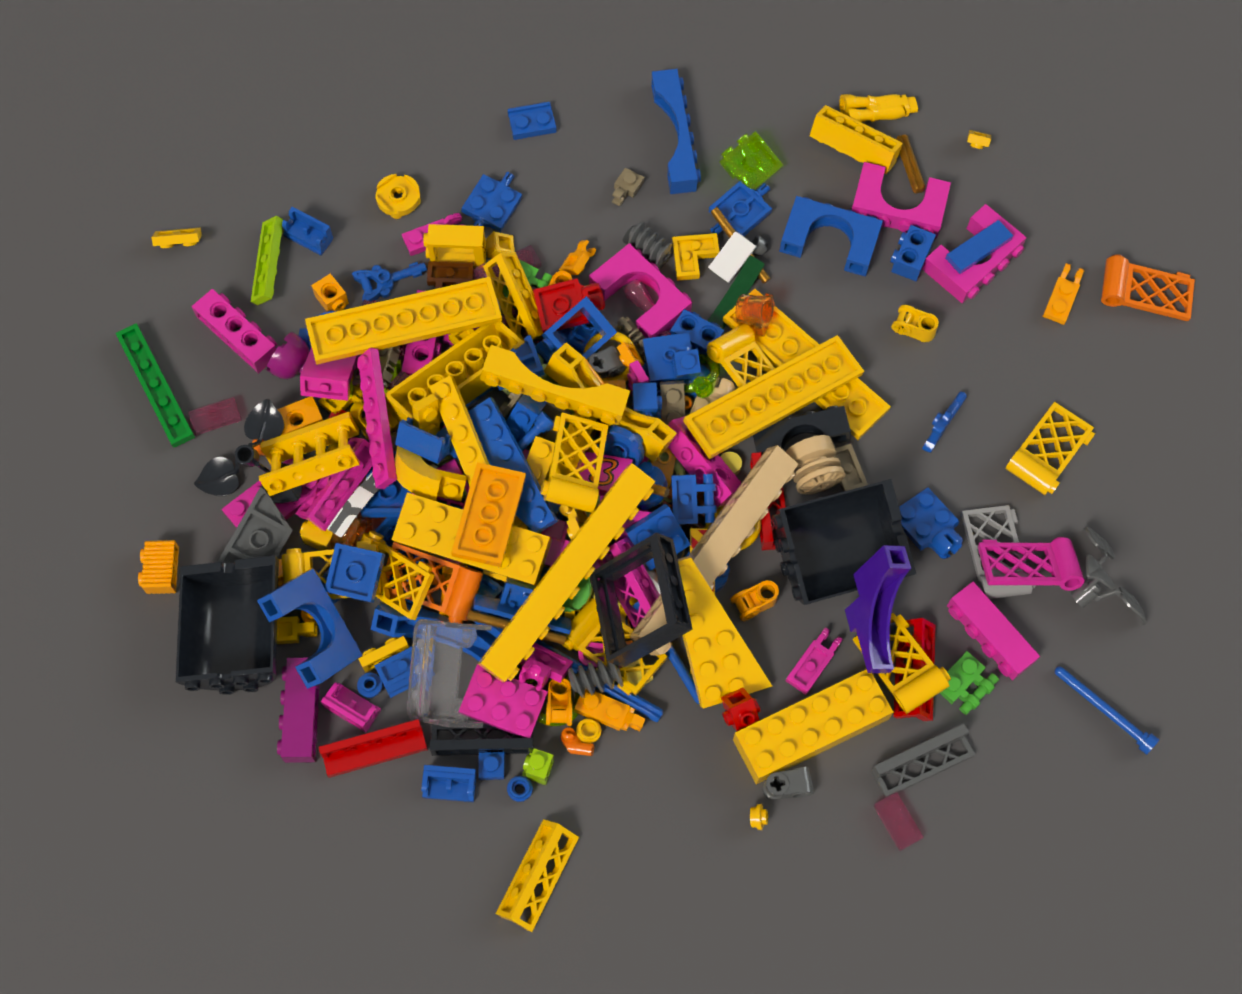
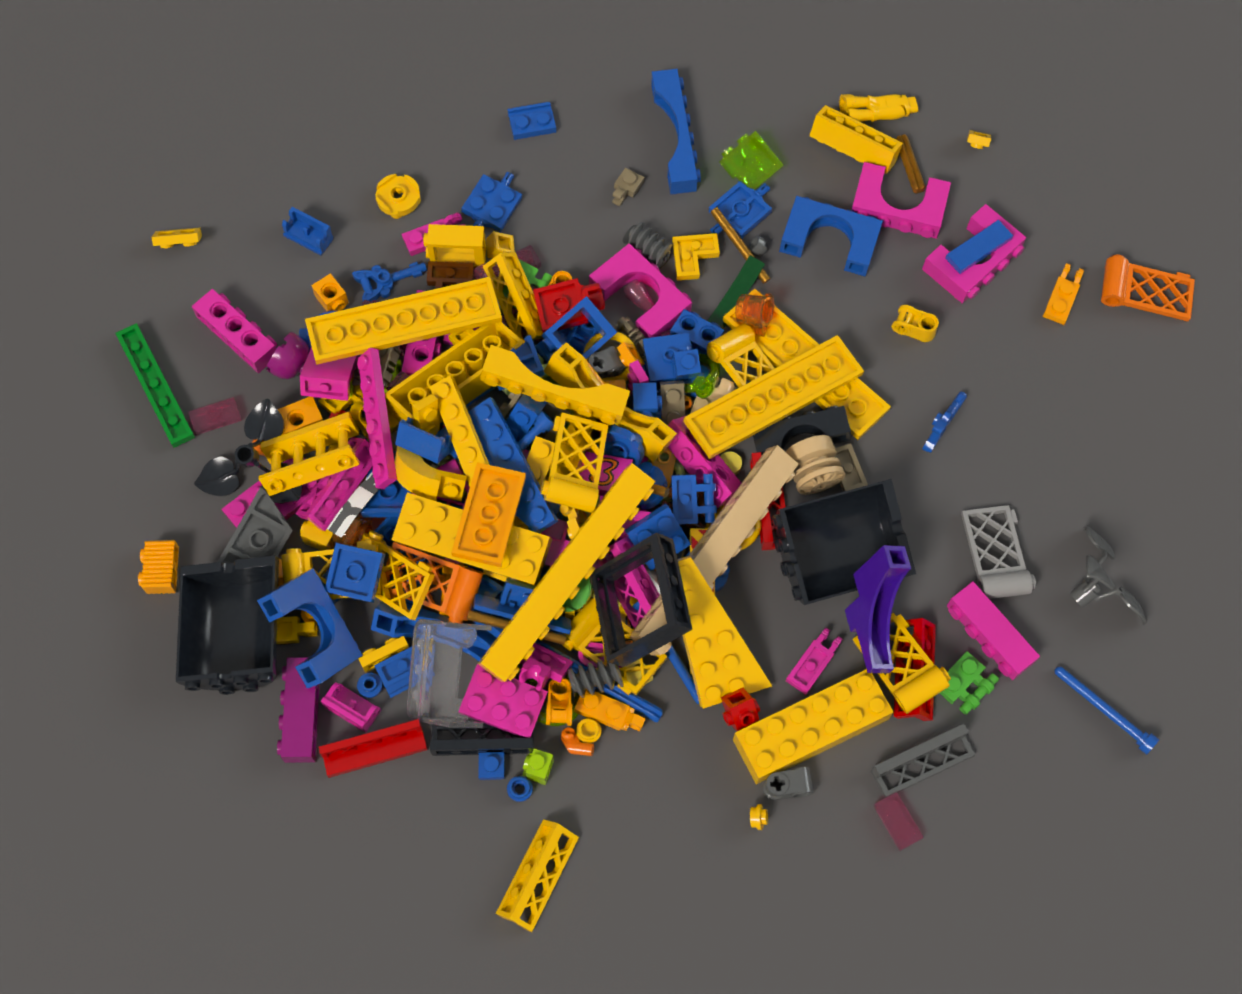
(267, 260): lime plate -> none
(449, 783): blue hinge -> none
(576, 261): light orange plate -> none
(732, 256): white slope -> none
(751, 602): light orange piece -> none
(914, 253): blue brick -> none
(930, 524): blue plate -> none
(1038, 472): yellow piece -> none
(1059, 554): dark pink piece -> none

